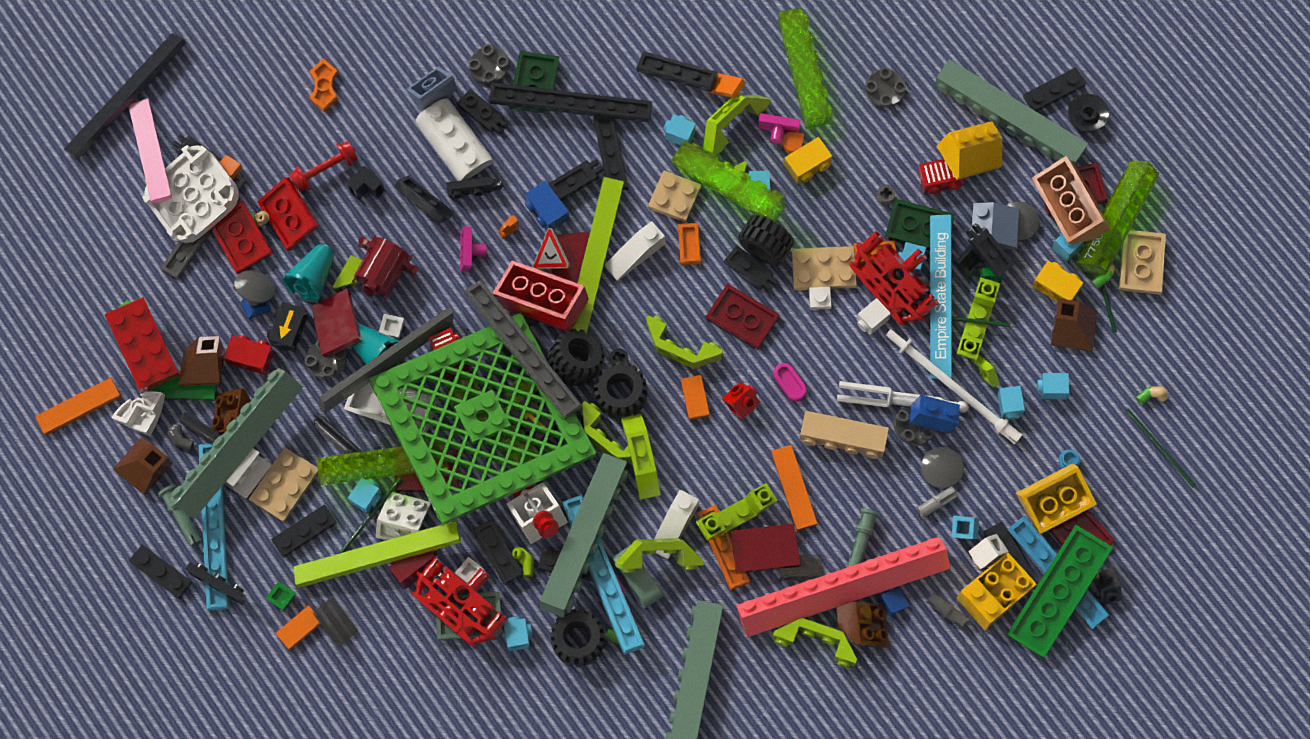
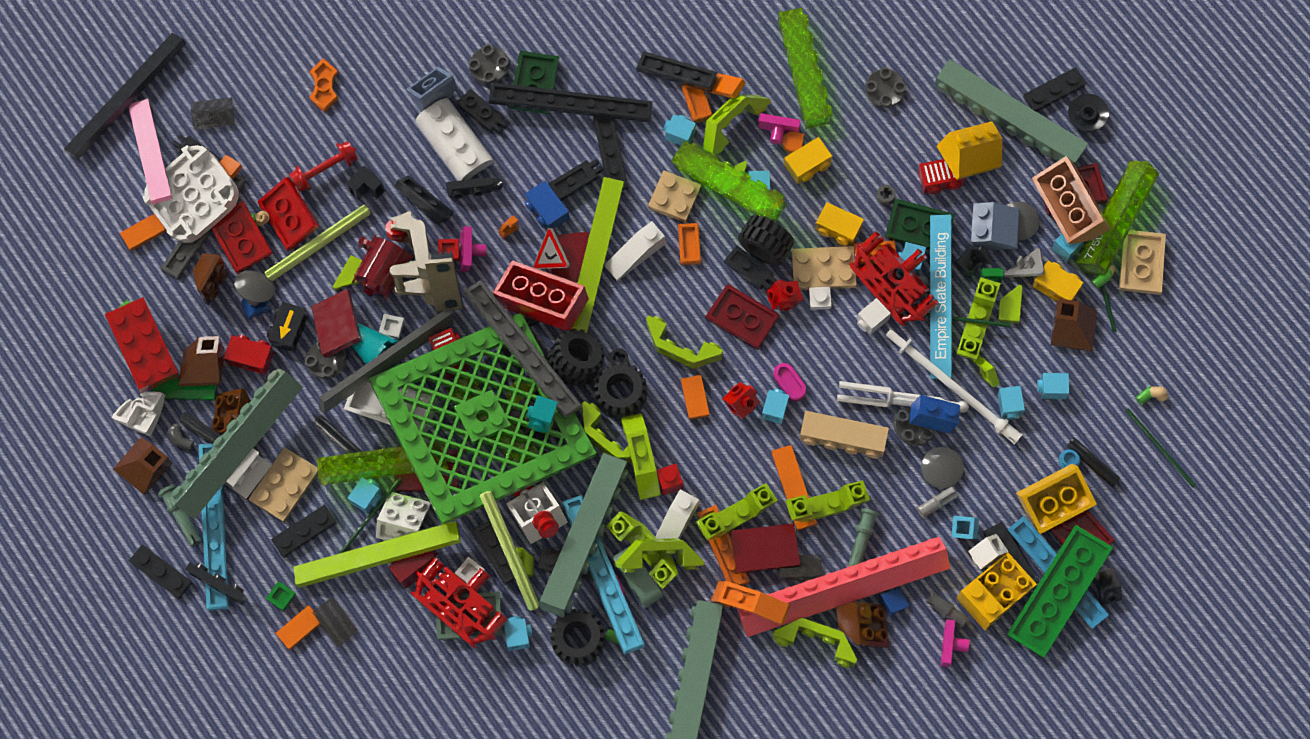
(77, 406): orange tile -> none
(143, 232): none -> orange tile
(208, 276): none -> reddish brown slope
(212, 113): none -> clear smoke panel
(310, 273): teal cone -> none
(317, 243): none -> yellowish green axle
(435, 272): none -> dark tan container
(449, 245): none -> red plate
(509, 550): none -> yellowish green axle
(541, 414): none -> teal brick
(629, 529): none -> lime slope
(669, 479): none -> red brick
(696, 103): none -> orange tile
(750, 600): none -> orange slope
(775, 406): none -> medium azure brick
(784, 295): none -> red brick
(808, 509): none -> lime slope
(839, 225): none -> yellow brick
(951, 644): none -> dark pink tile
(989, 250): black hinge -> none
(1010, 306): none -> lime tile
(1029, 266): none -> light grey piece
(1094, 462): none -> black axle

